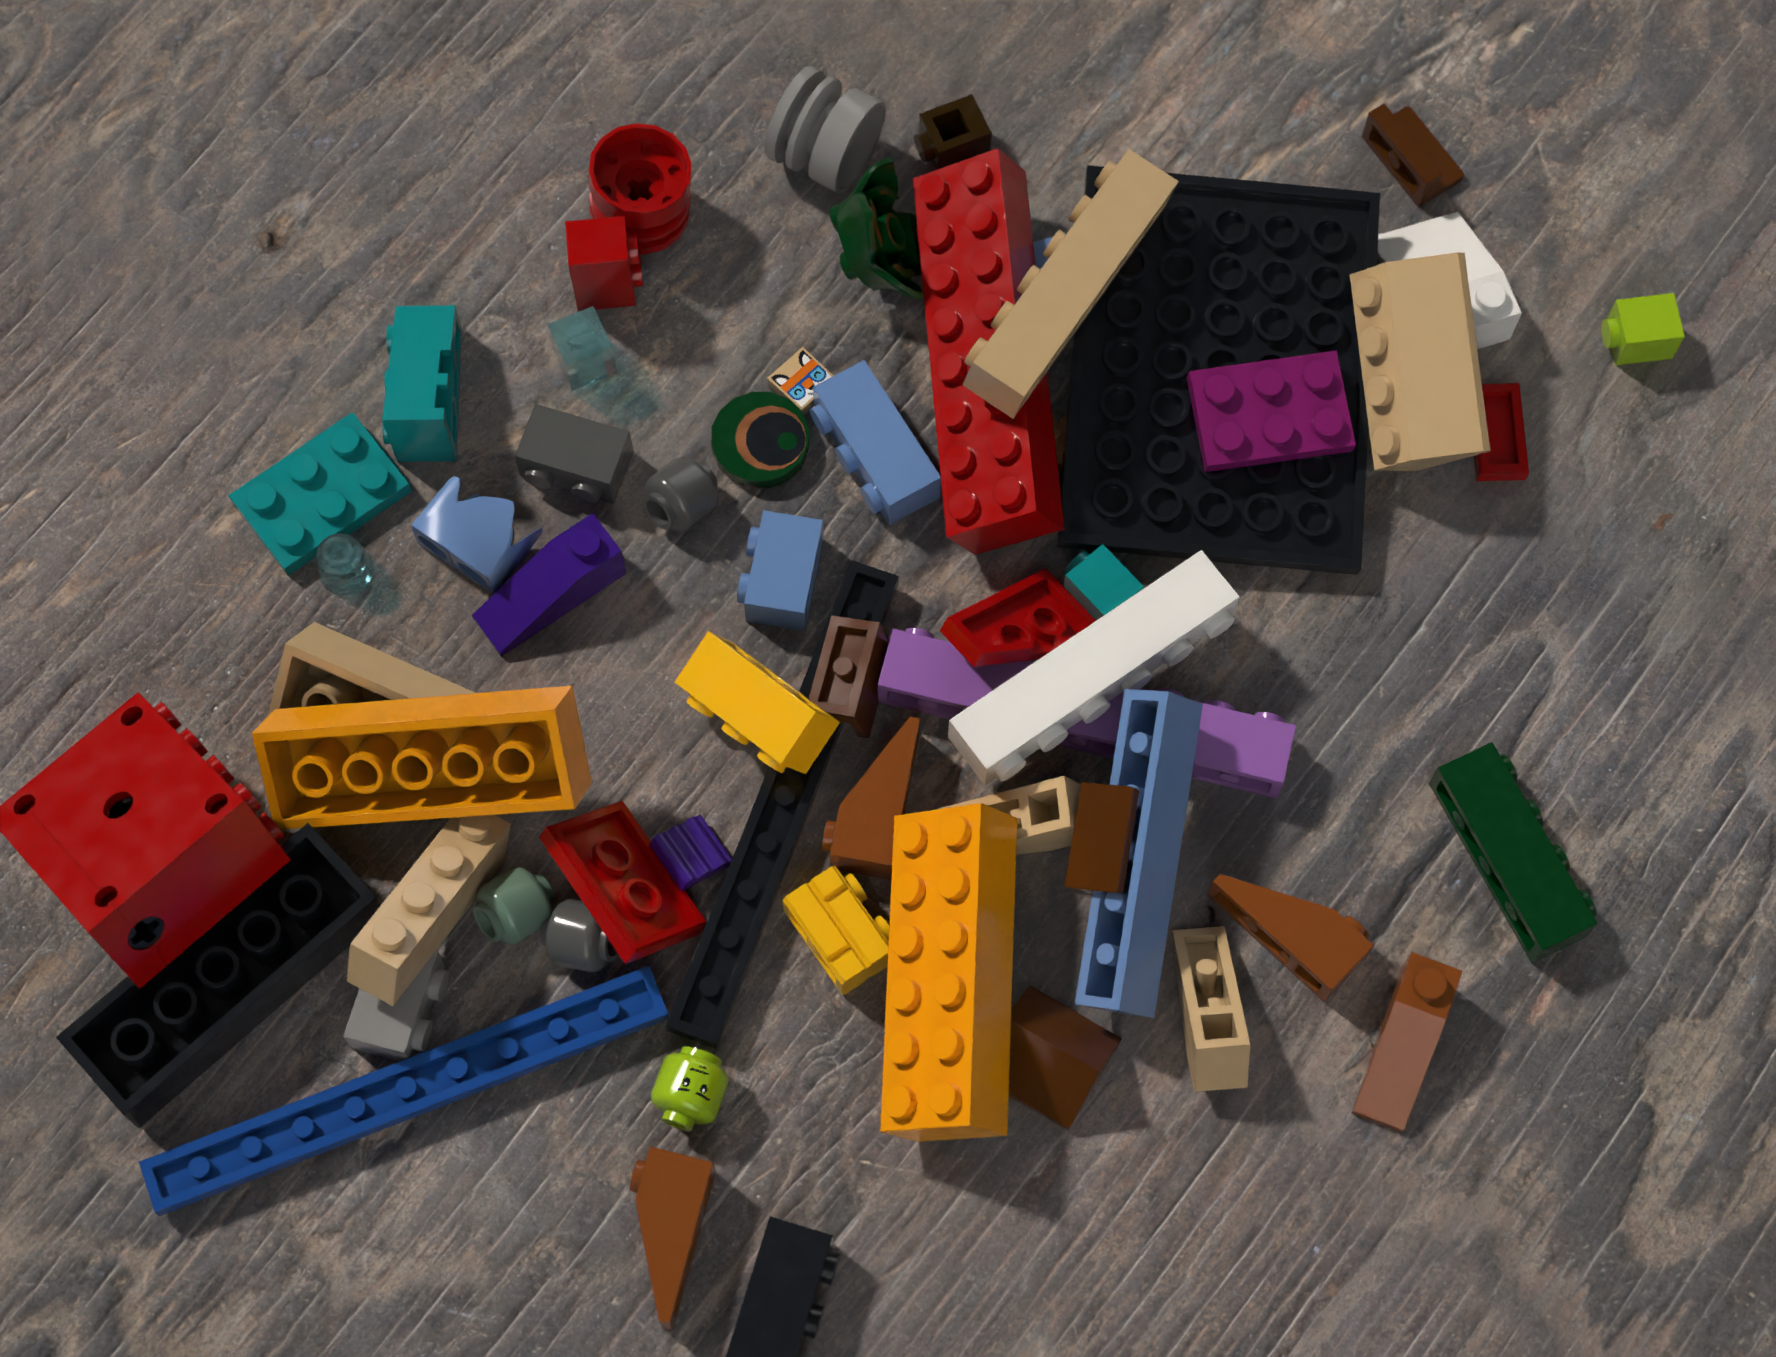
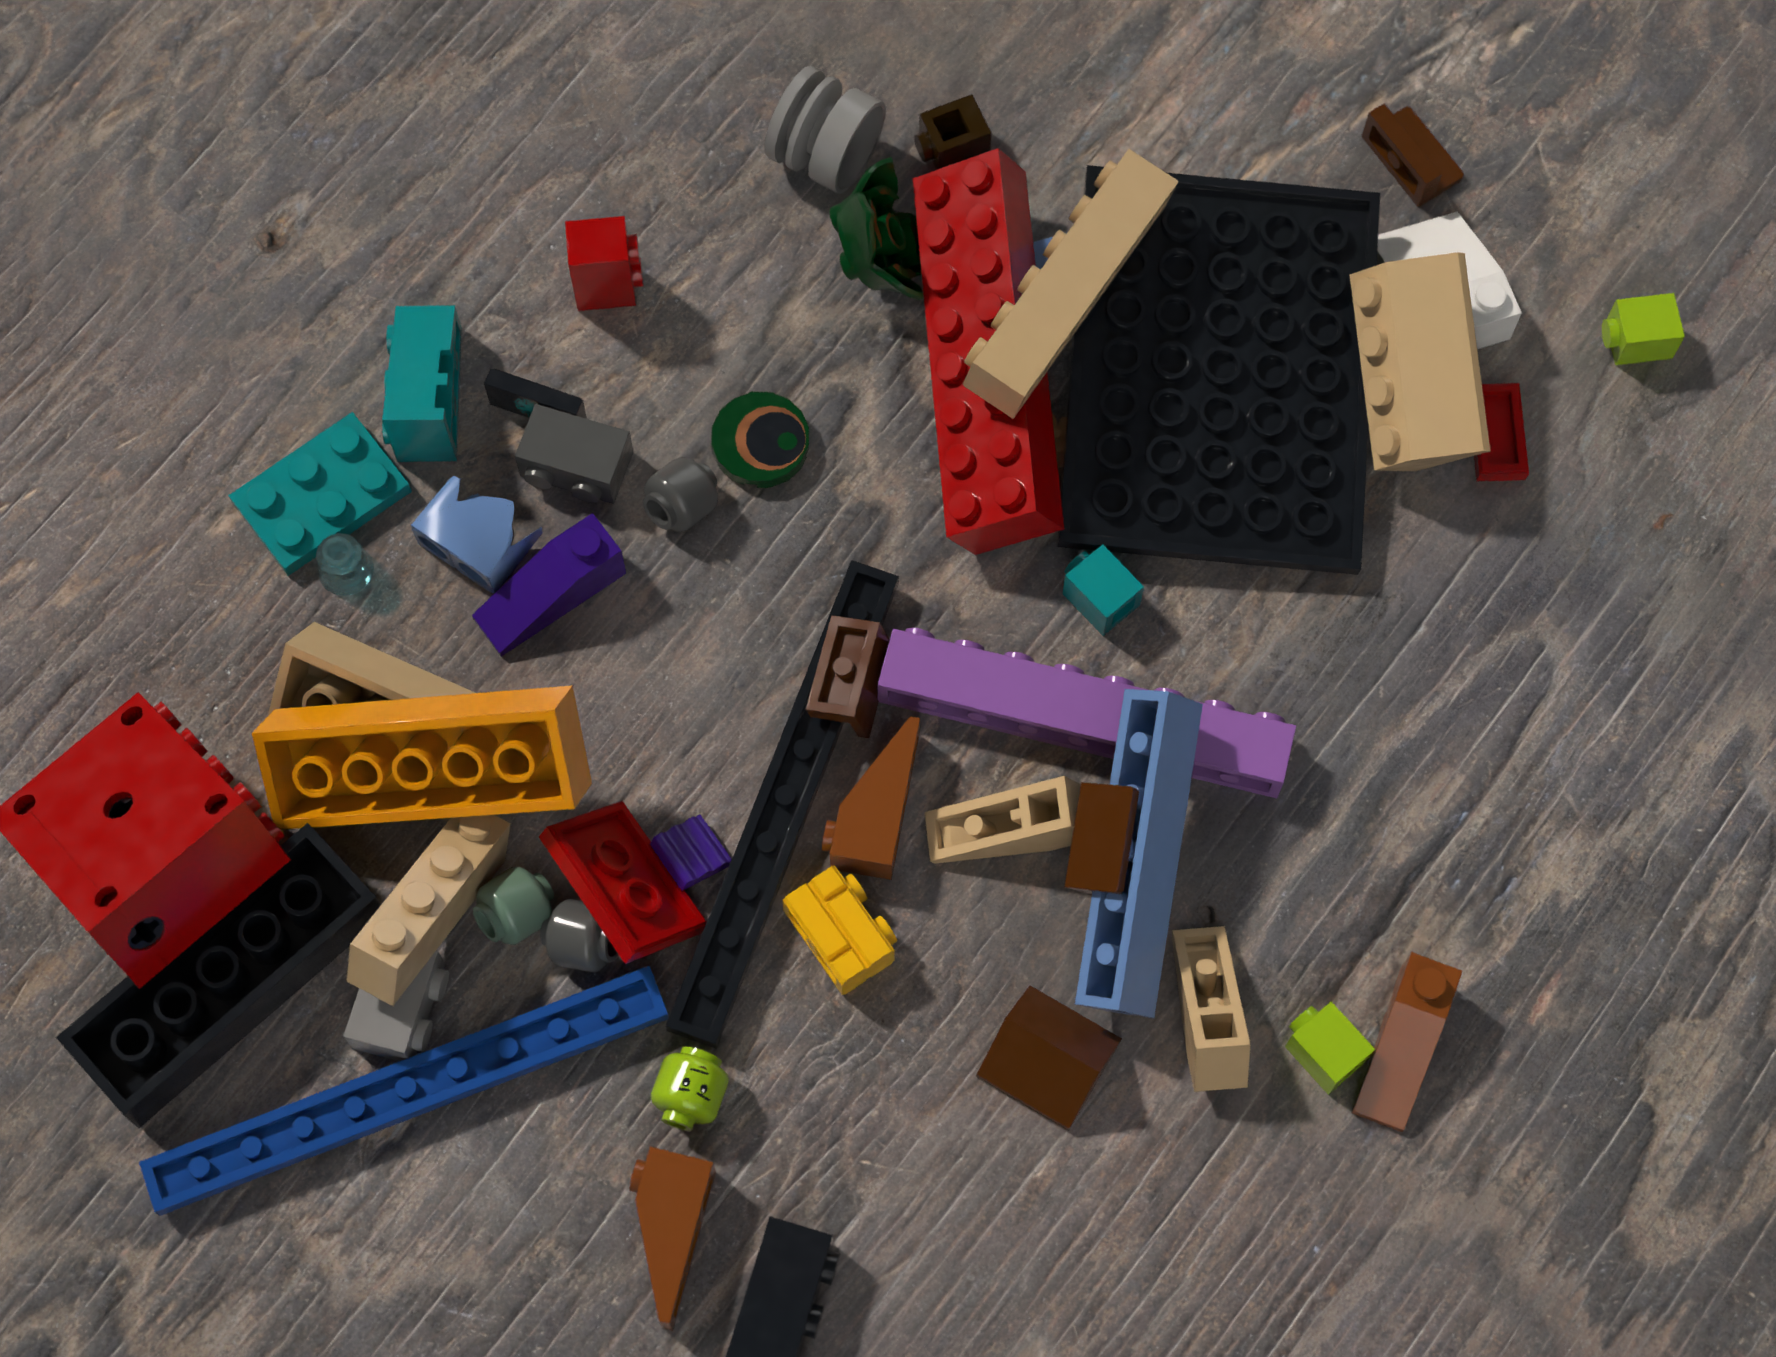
(521, 395): none -> black tile
(582, 348): clear light blue brick -> none
(647, 179): red wheel -> none
(755, 704): yellow brick -> none
(782, 571): medium blue brick -> none
(797, 378): tile -> none
(875, 443): medium blue brick -> none
(949, 974): light orange brick -> none
(1017, 622): red wing -> none
(1093, 668): white brick -> none
(1270, 411): magenta plate -> none
(1300, 934): dark orange slope -> none
(1328, 1046): none -> lime brick
(1513, 852): dark green brick -> none

